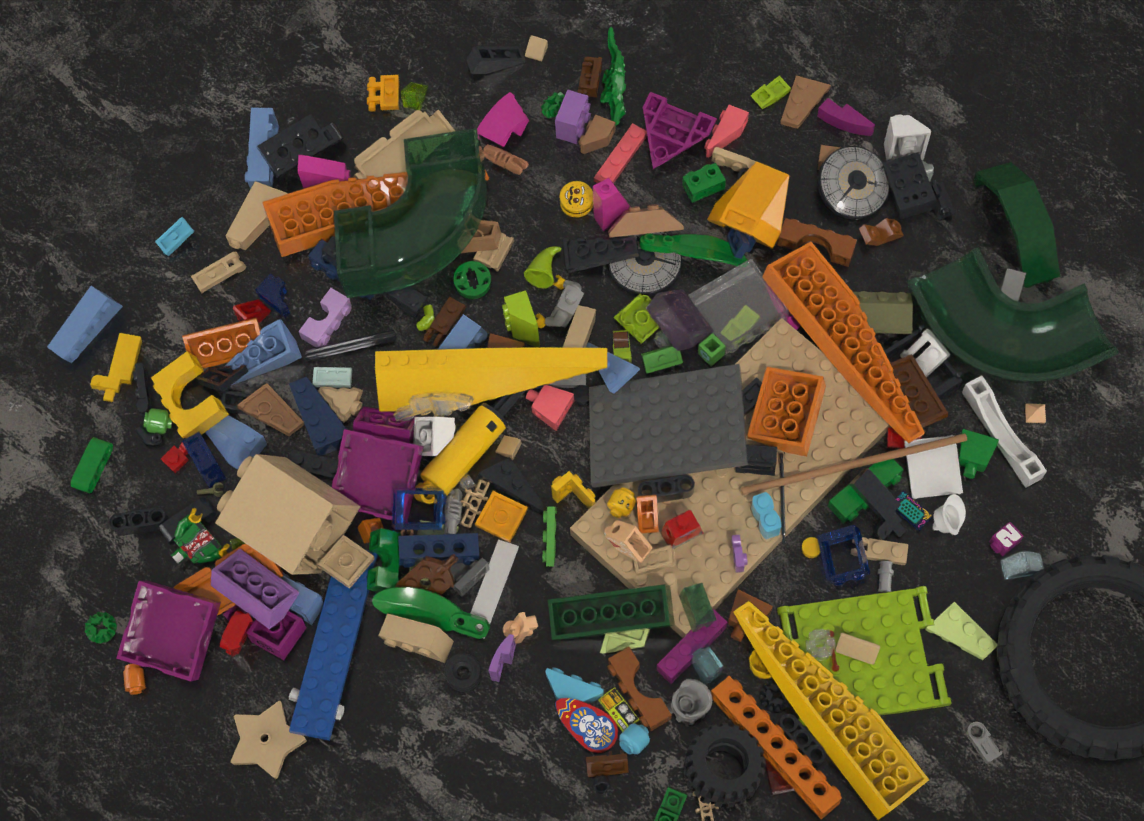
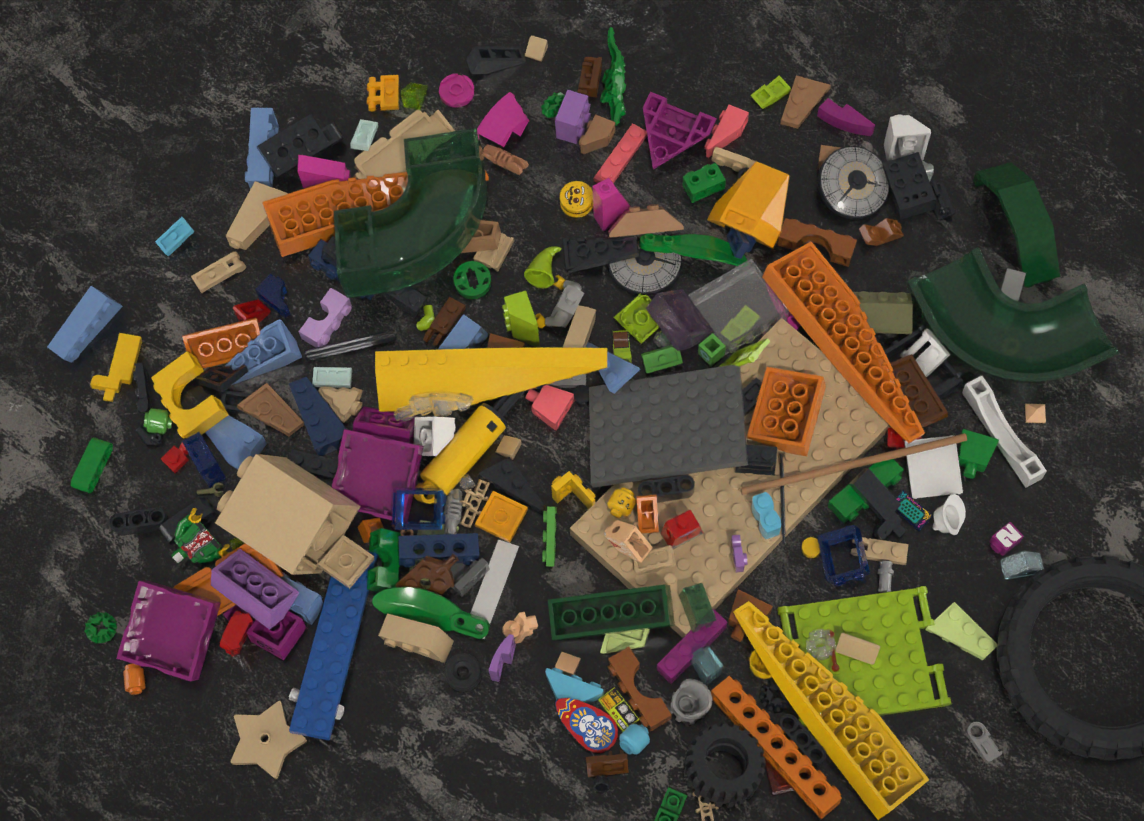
(364, 135): none -> light aqua plate
(456, 90): none -> dark pink tile
(567, 663): none -> light nougat slope
(746, 354): none -> lime window

